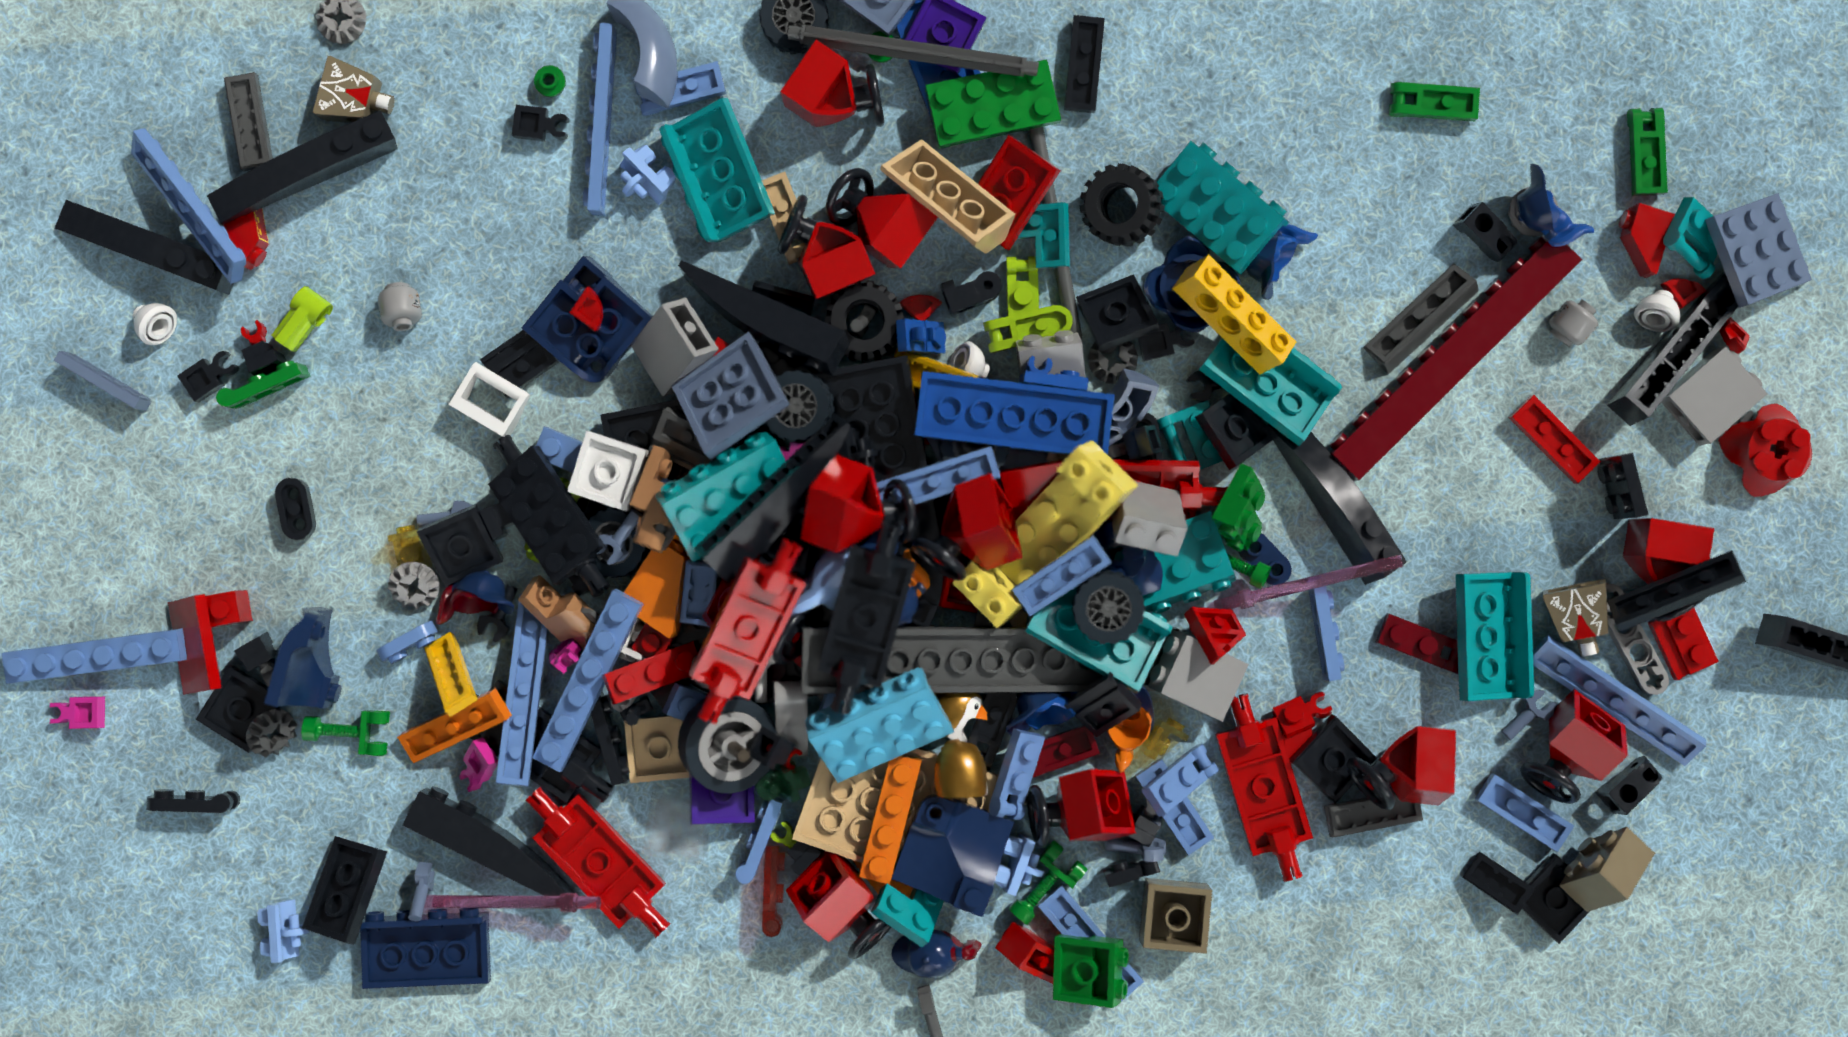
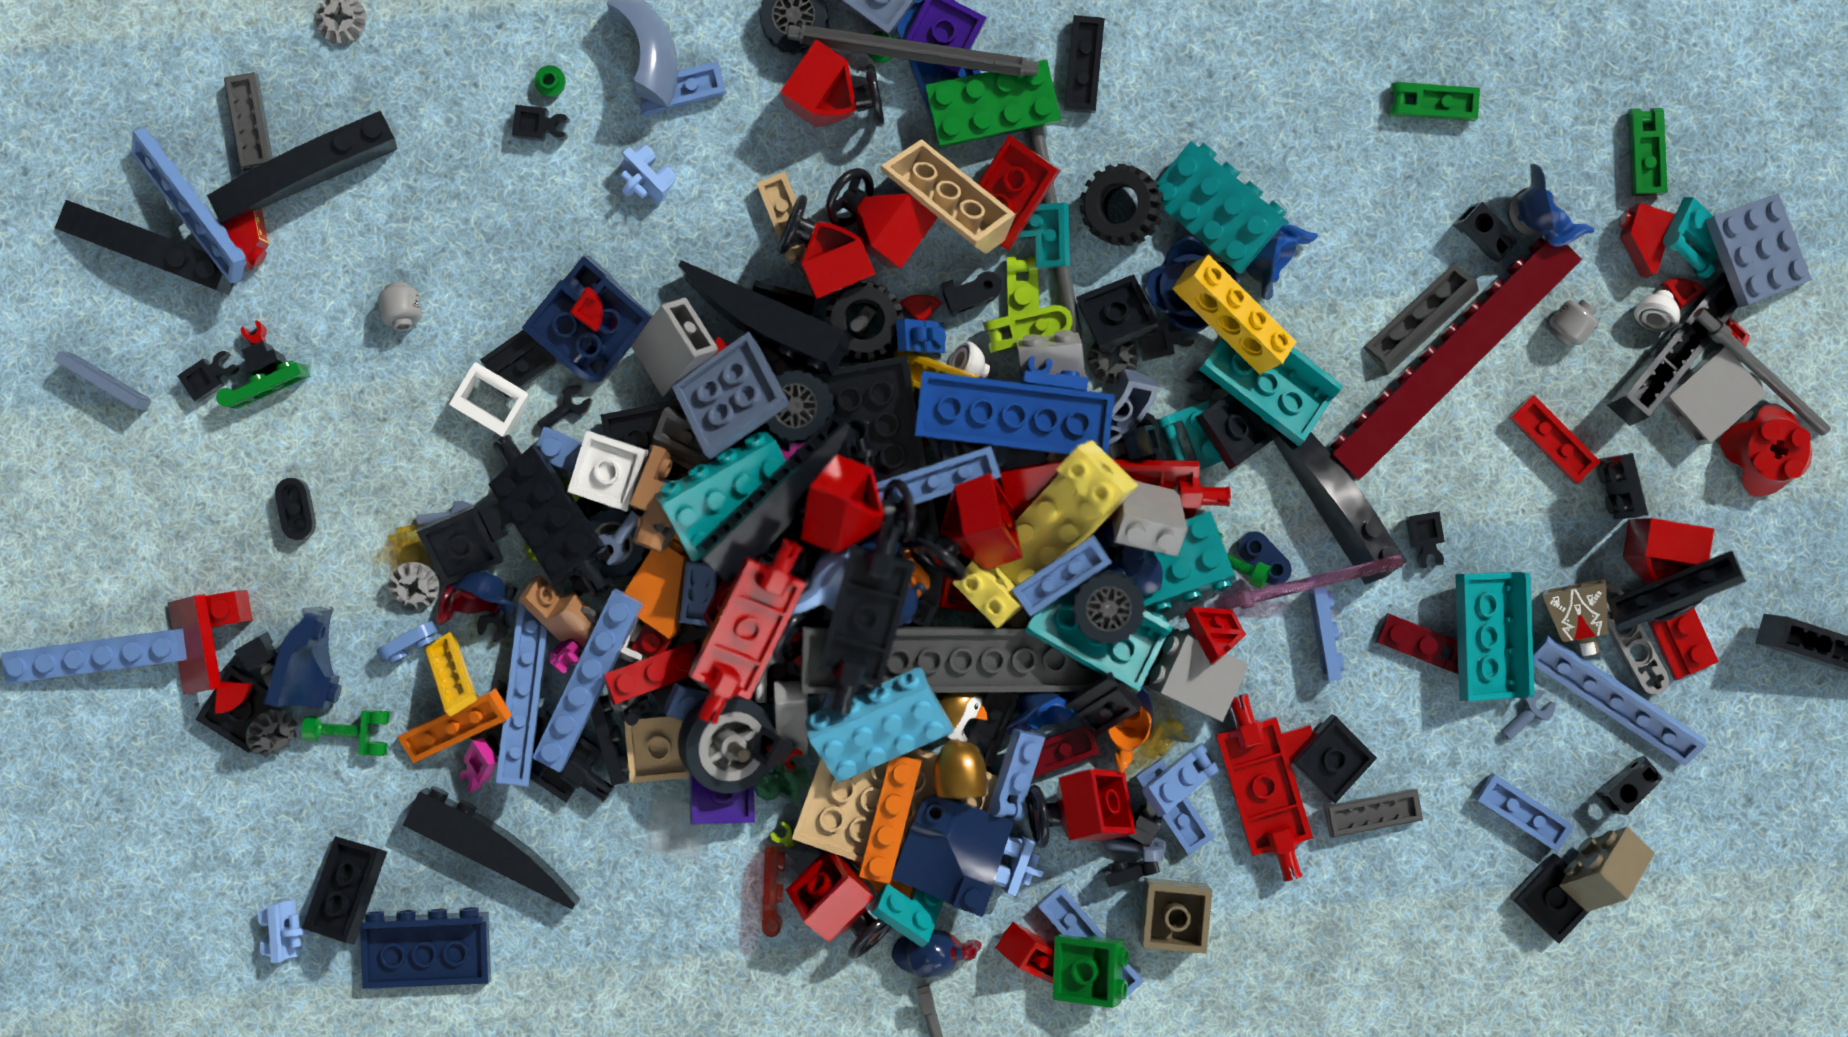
(82, 712): dark pink plate -> none
(154, 323): white brick -> none
(192, 801): black plate -> none
(231, 695): none -> red tile
(305, 314): lime piece -> none
(349, 93): dark tan torso -> none
(424, 882): sand blue bar -> none
(566, 407): none -> black bar
(566, 902): clear pink bar -> none
(599, 860): red plate -> none
(601, 107): medium blue plate -> none
(716, 171): teal bracket -> none
(758, 840): medium blue plate -> none
(1024, 909): green bar -> none
(1236, 511): green plate -> none
(1298, 716): red plate -> none
(1416, 767): red piece -> none
(1425, 532): none -> black plate
(1498, 883): black plate -> none
(1581, 743): red piece -> none
(1723, 334): none -> dark grey bar

